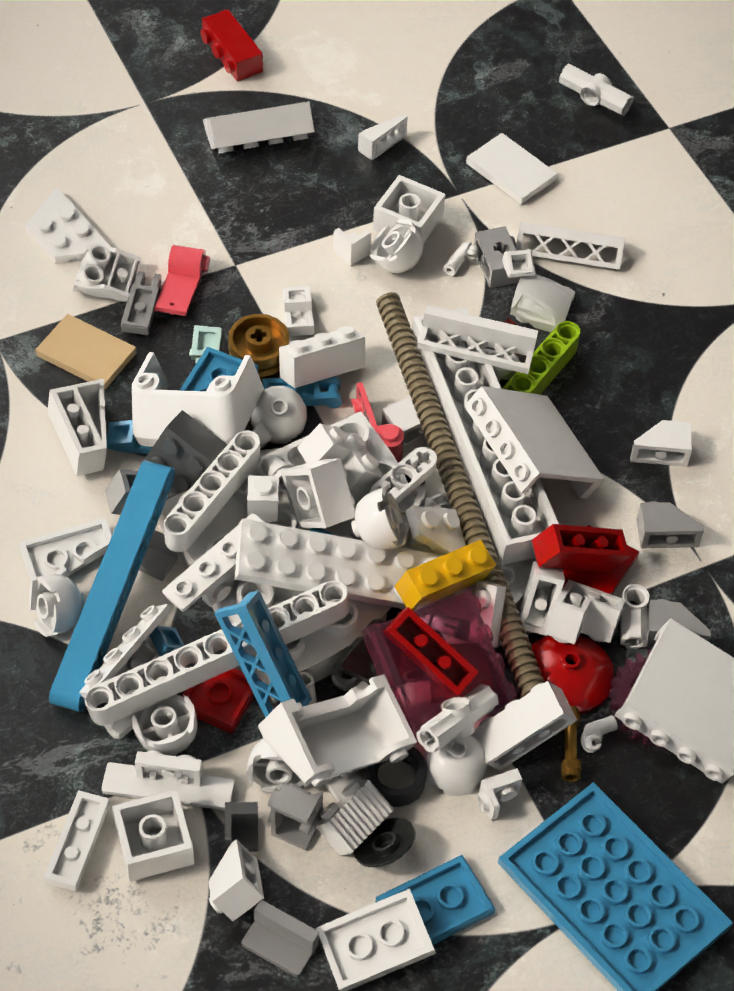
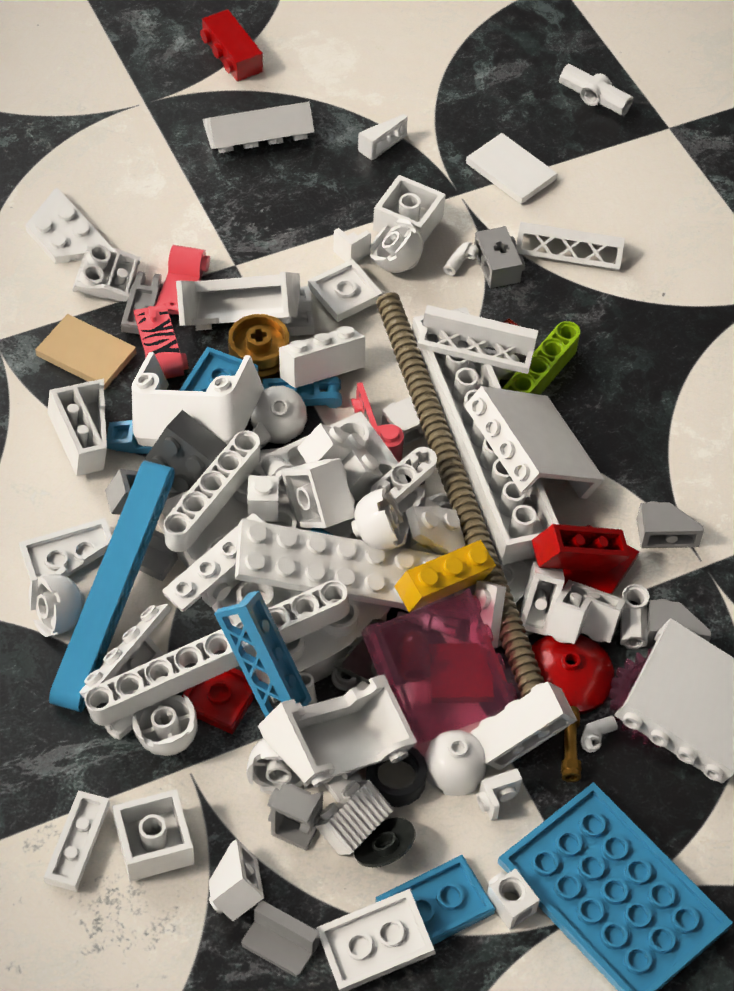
(159, 337): none -> coral door
(161, 773): white bracket -> none
(166, 639): dark azure tile -> none
(205, 337): light aqua bracket -> none
(233, 298): none -> white windscreen
(242, 824): dark grey panel -> none
(344, 290): none -> white plate
(430, 652): red brick -> none
(457, 718): white piece -> none
(512, 911): none -> white brick
(519, 263): white slope -> none
(541, 302): white slope -> none
(664, 444): white slope -> none

